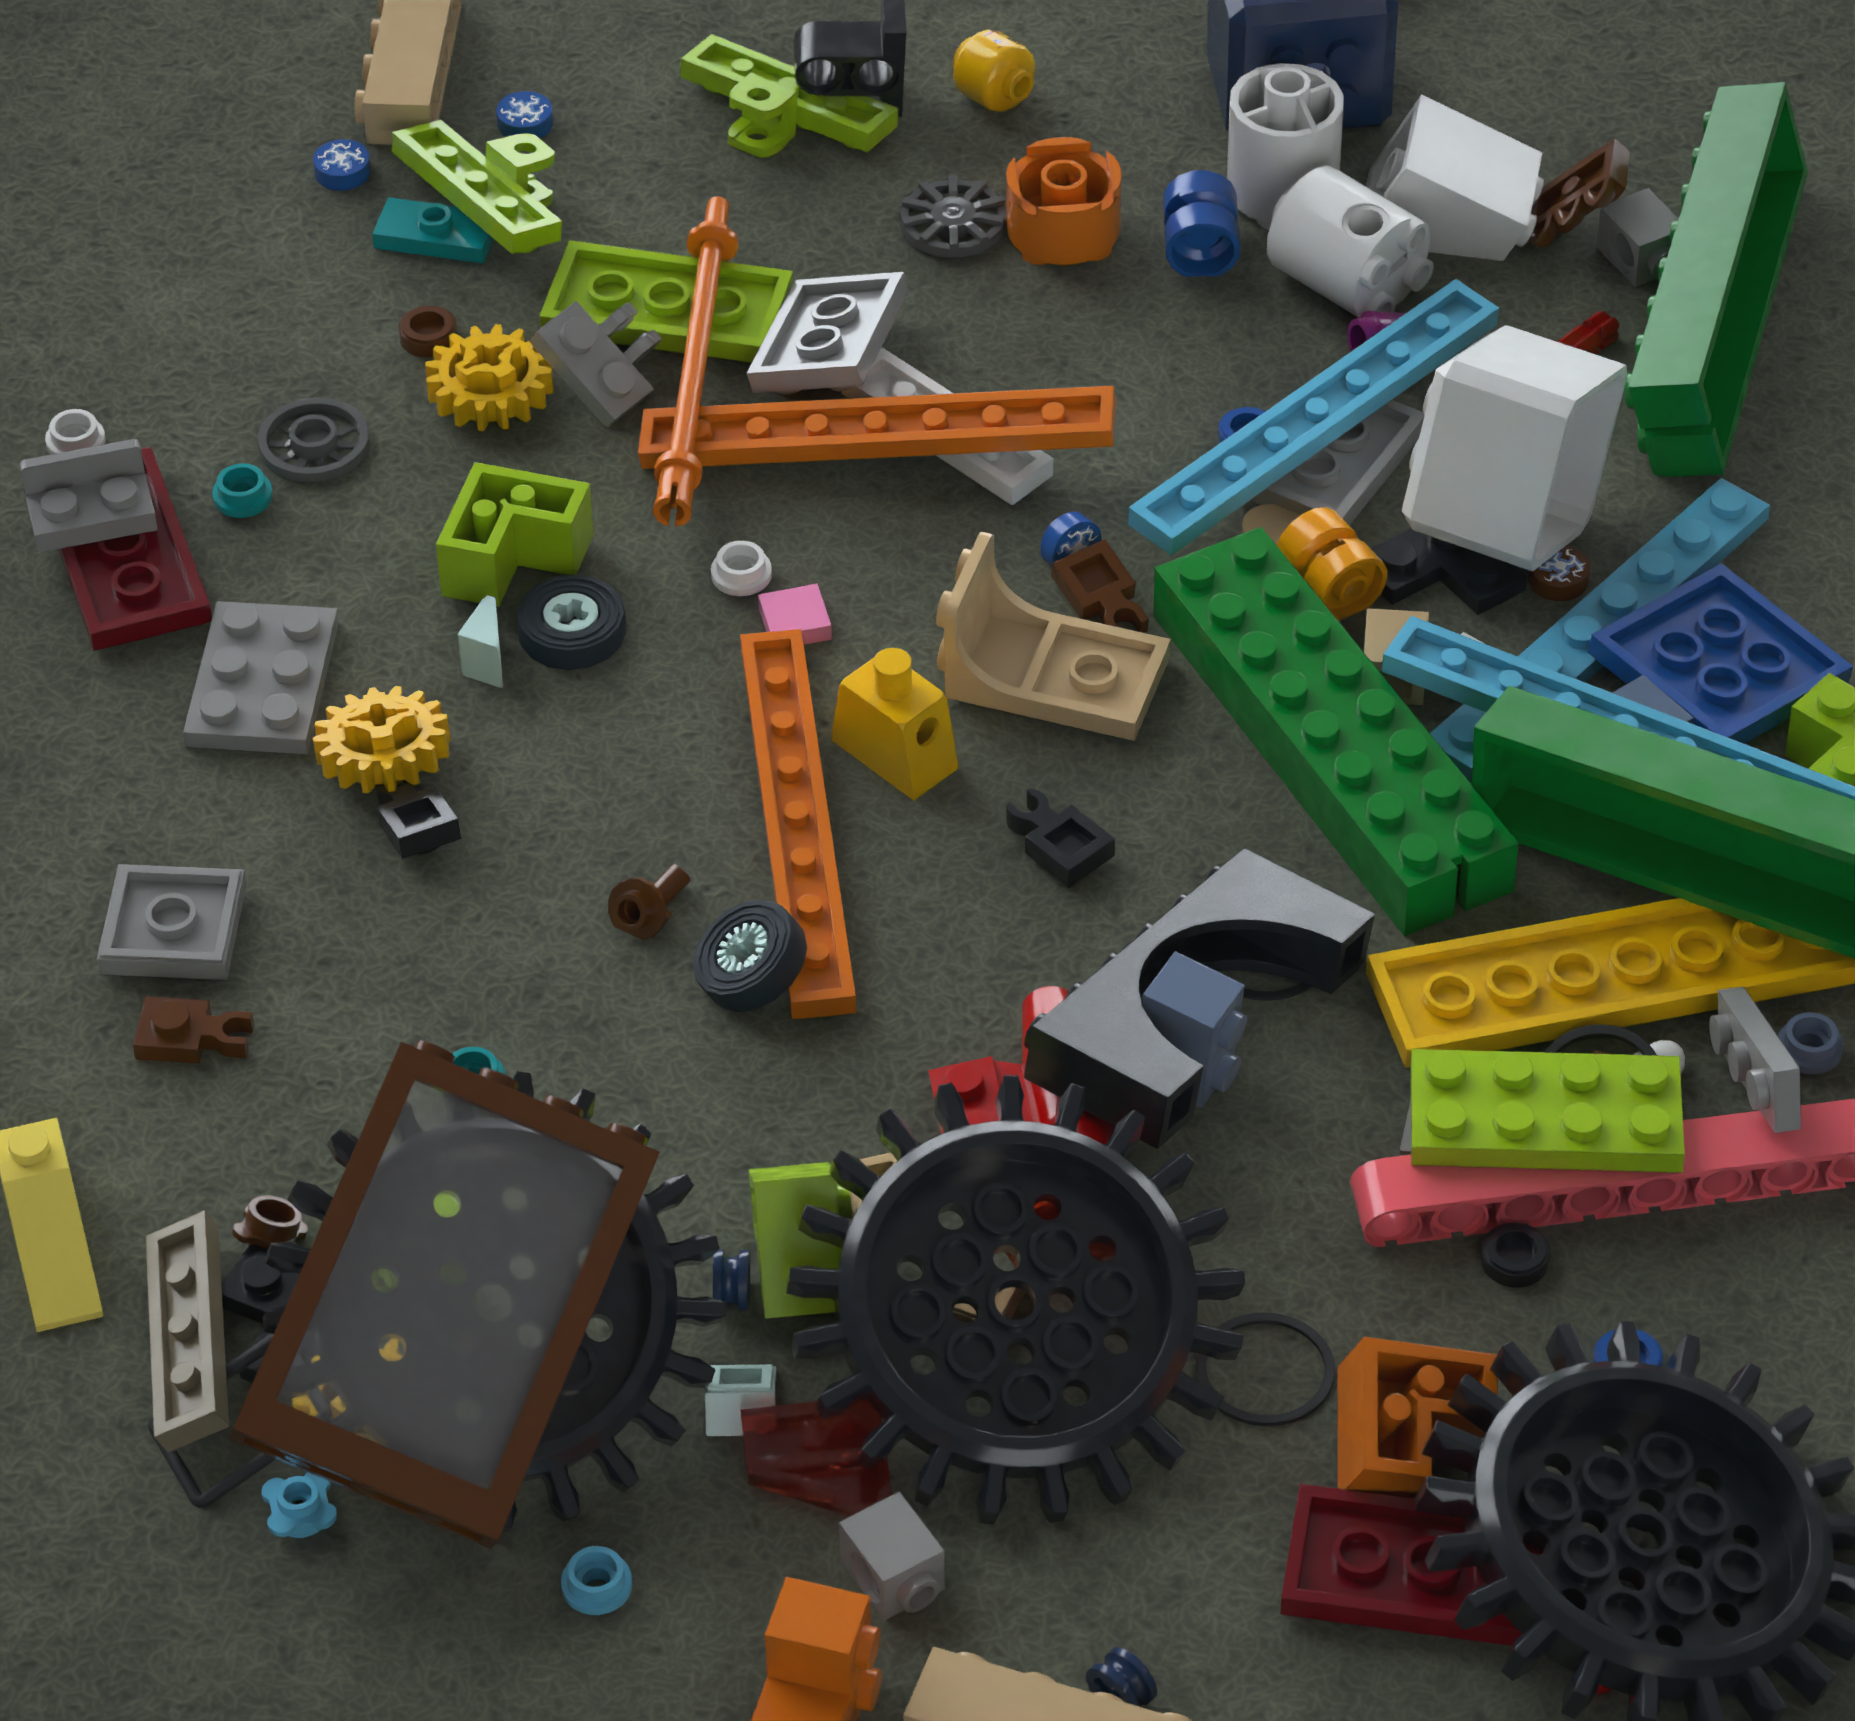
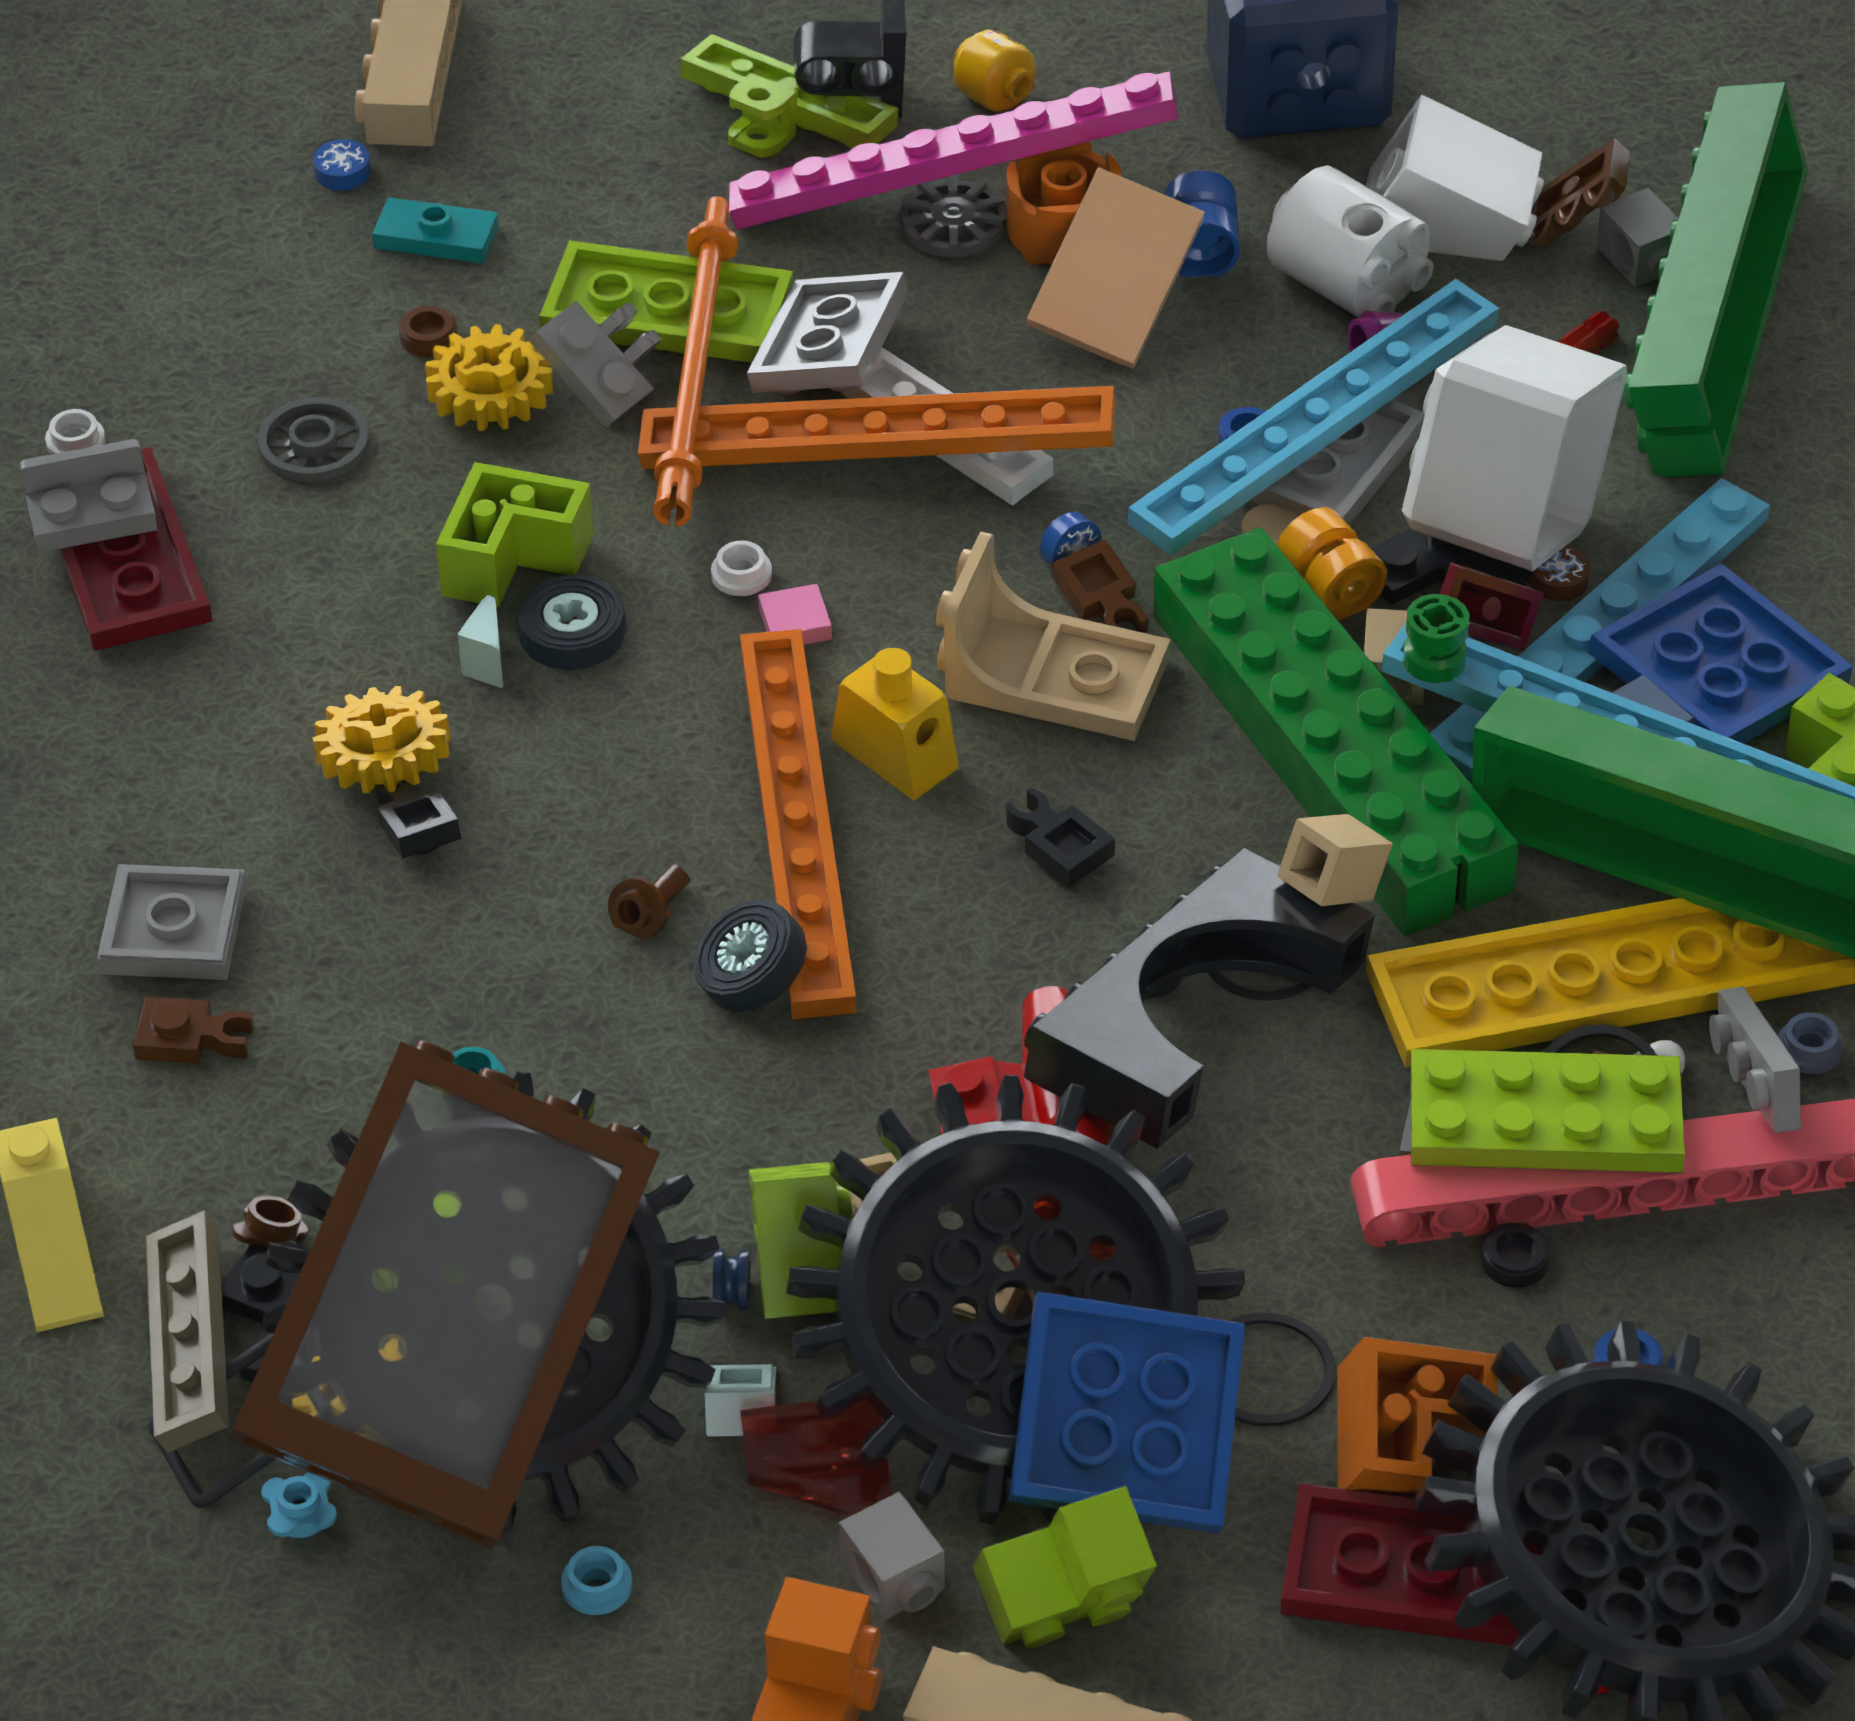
(242, 491): teal plate -> none
(261, 677): light grey plate -> none
(487, 188): lime plate -> none
(524, 114): blue tile -> none
(953, 150): none -> dark pink plate
(1077, 1568): none -> lime brick
(1115, 268): none -> light nougat tile
(1123, 1677): dark blue bush -> none
(1131, 1404): none -> blue plate
(1200, 1017): sand blue brick -> none
(1280, 130): white cylinder -> none
(1334, 859): none -> tan brick
(1436, 638): none -> green wheel
(1497, 607): none -> dark red slope

